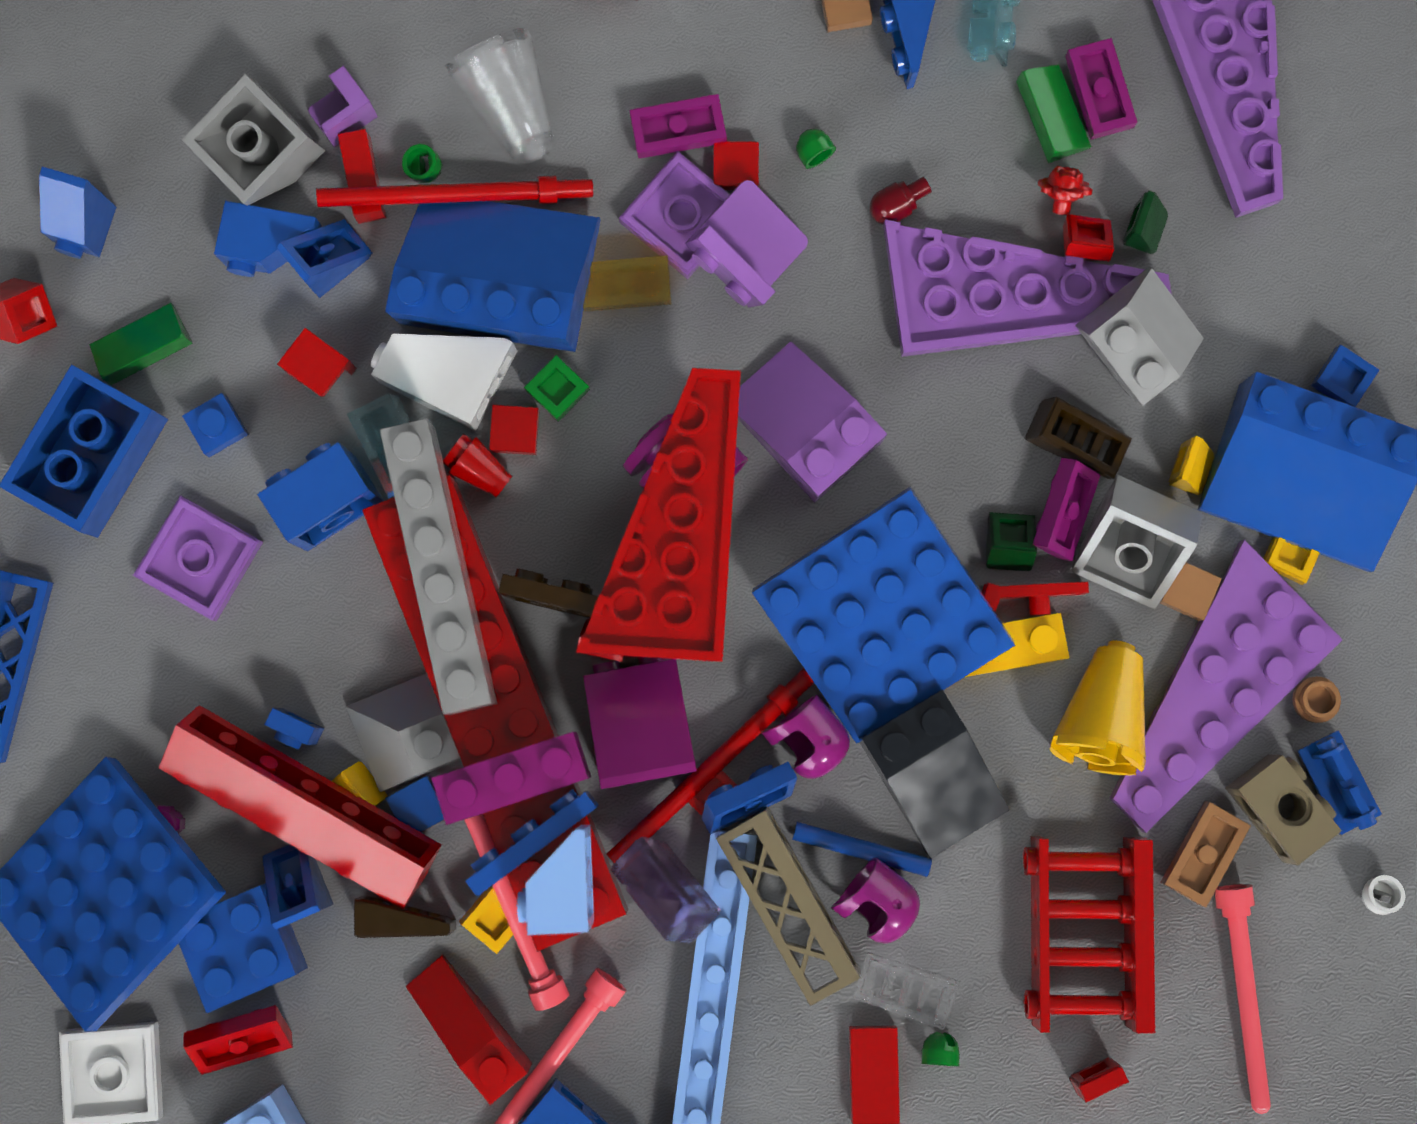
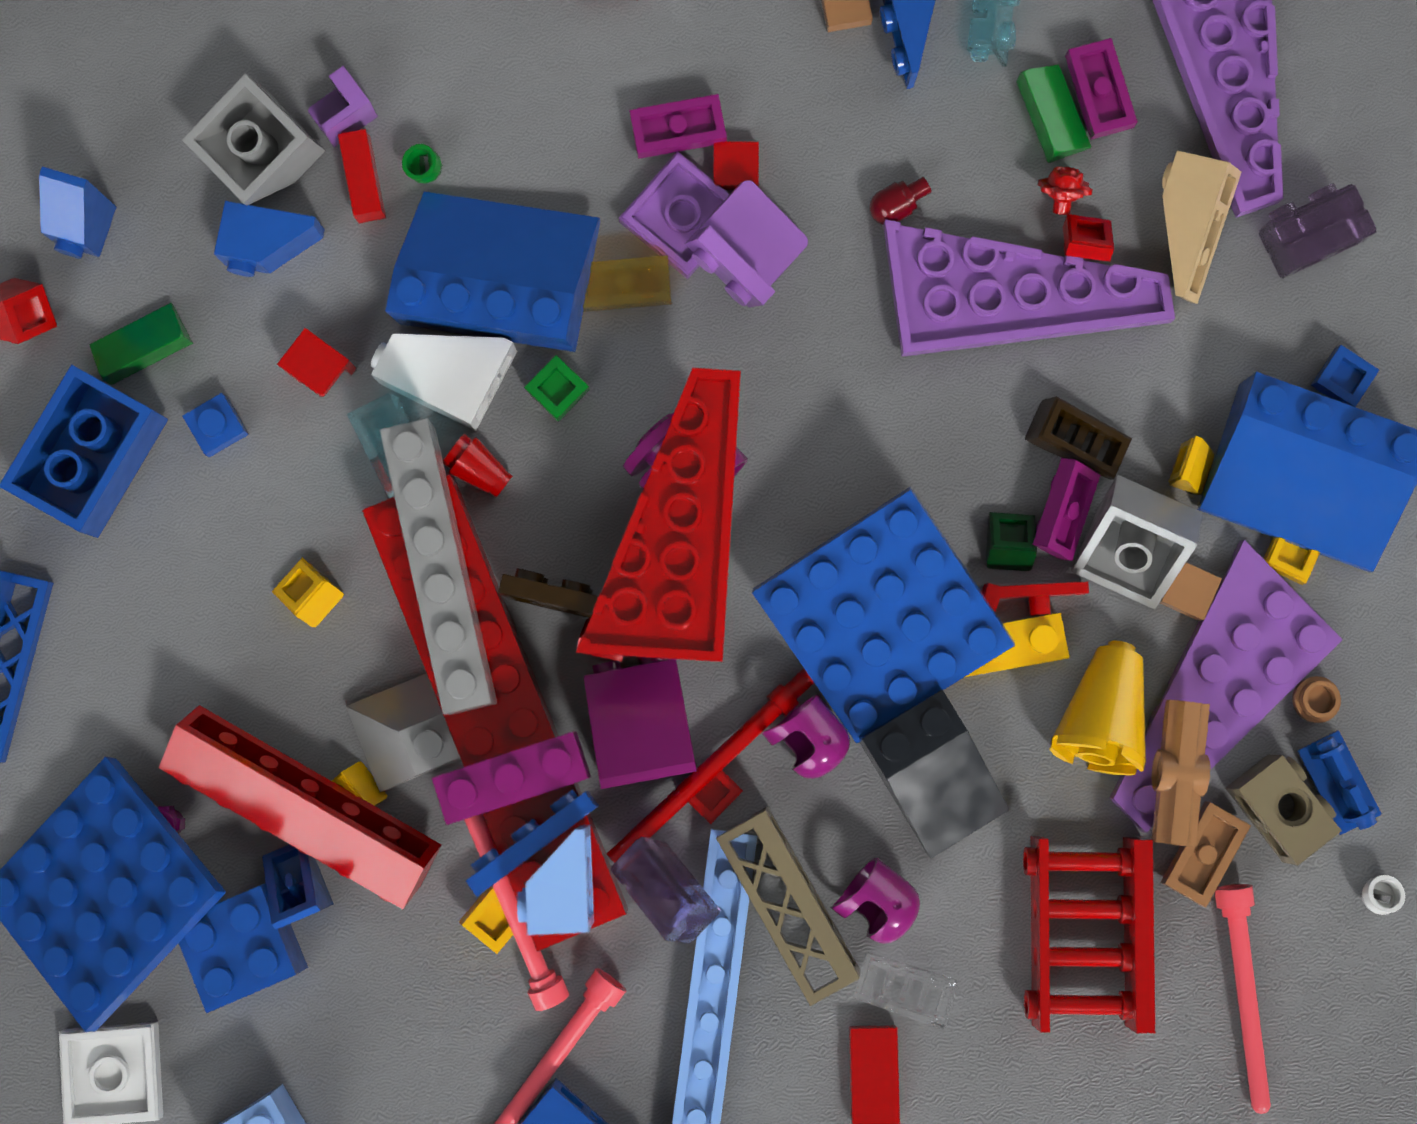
(198, 558): medium lavender tile -> none
(238, 1039): red plate -> none
(293, 729): blue plate -> none
(307, 593): none -> yellow slope
(319, 496): blue brick -> none
(325, 255): blue slope -> none
(383, 919): dark brown slope -> none
(417, 805): blue tile -> none
(469, 1030): red slope -> none
(507, 93): clear cone -> none
(514, 430): red tile -> none
(545, 189): red bar -> none
(763, 789): blue plate -> none
(807, 421): medium lavender slope -> none
(814, 147): green hinge -> none
(861, 849): blue bar -> none
(940, 1050): green hinge -> none
(1098, 1079): red tile -> none
(1142, 336): light grey slope -> none
(1146, 224): dark green slope -> none
(1180, 773): none -> medium nougat piece
(1195, 210): none -> tan slope
(1316, 230): none -> clear purple brick

